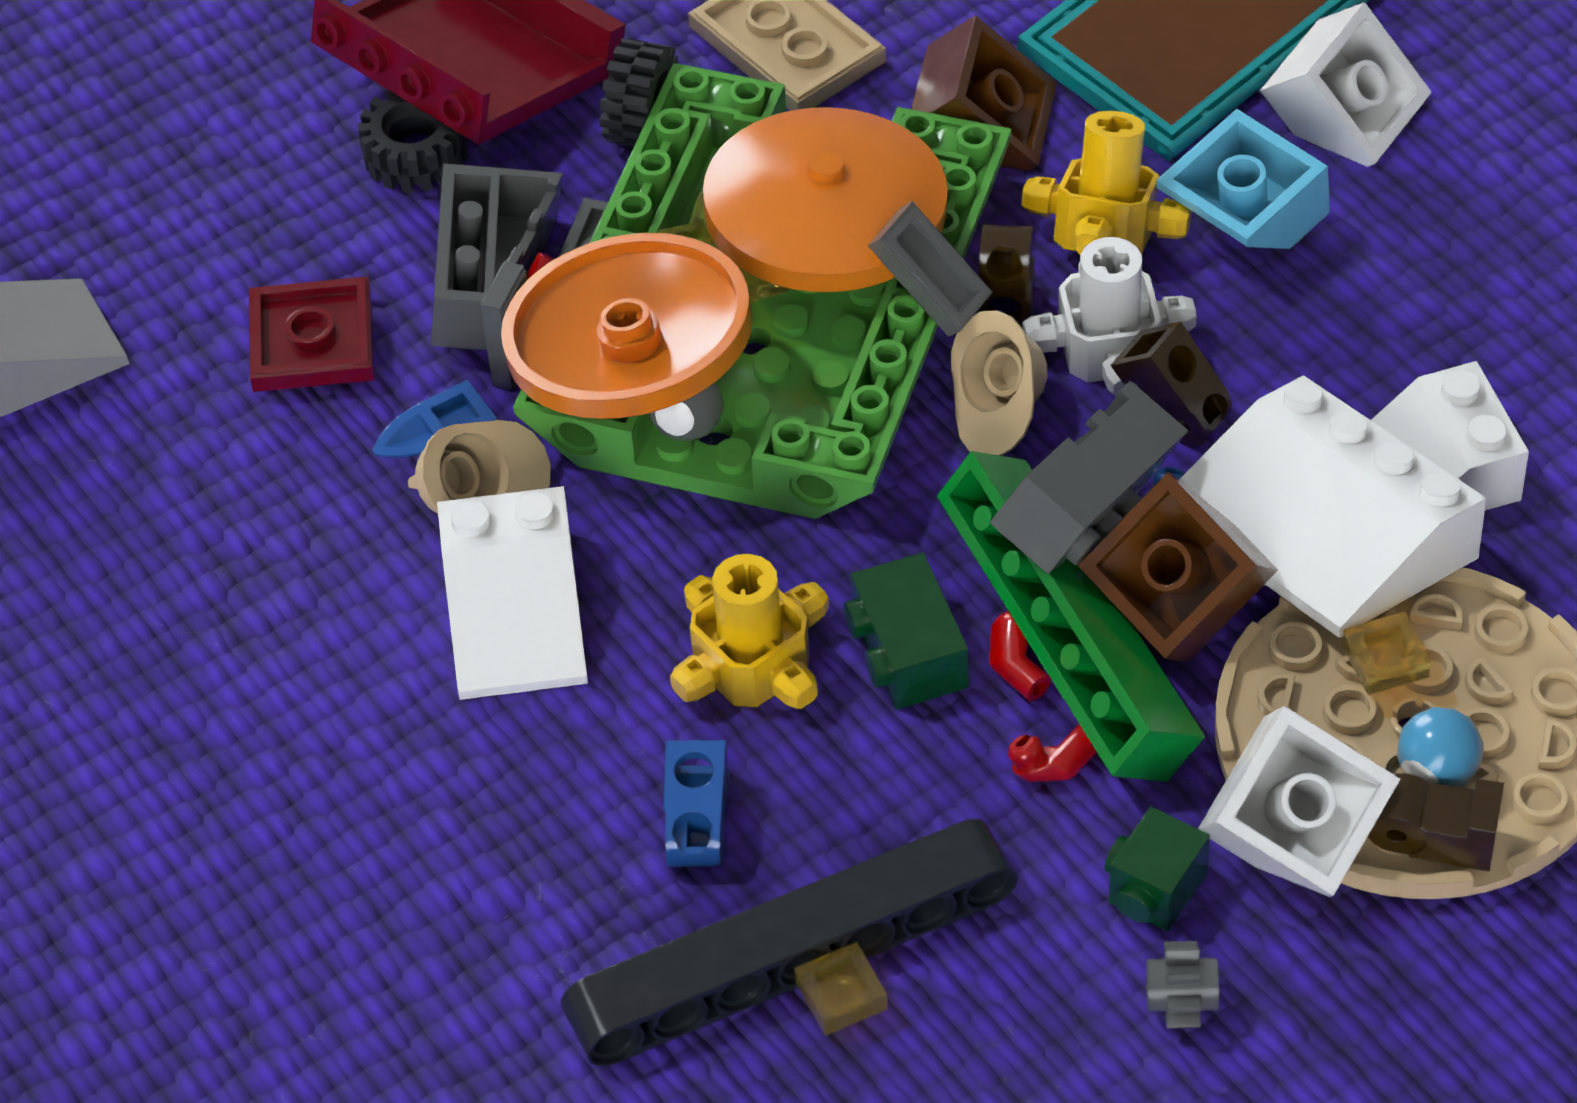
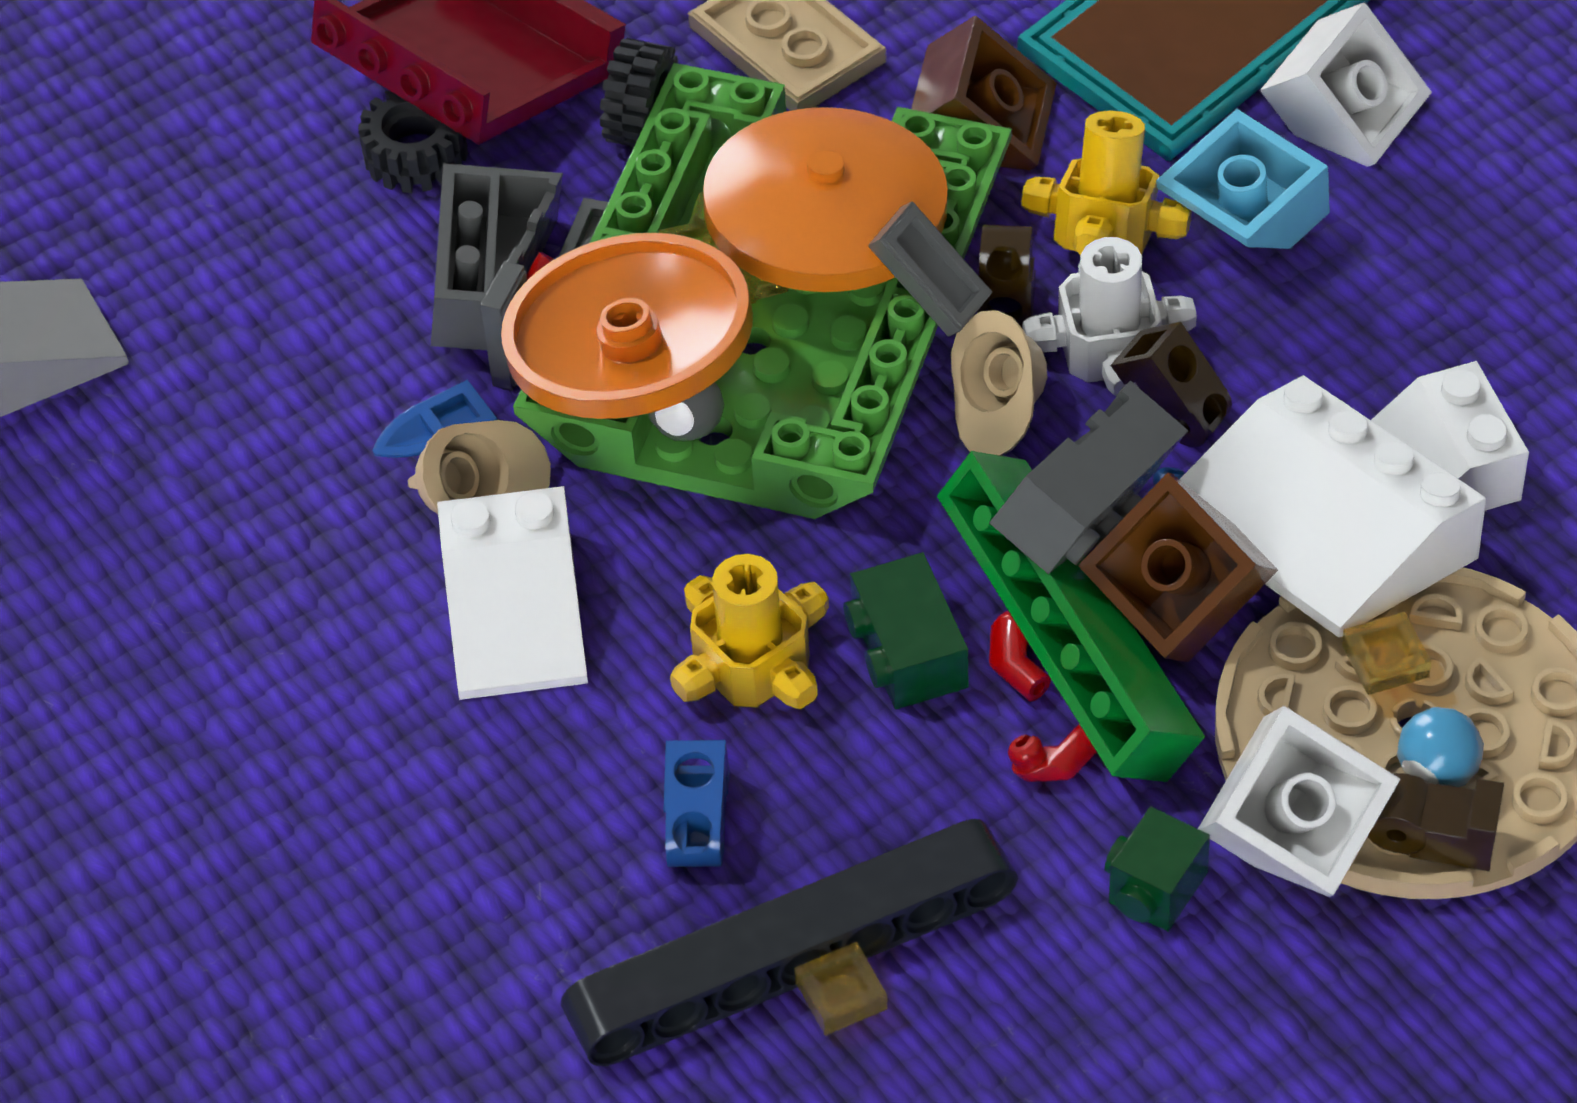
(311, 334): dark red plate -> none
(1182, 984): dark grey gear -> none

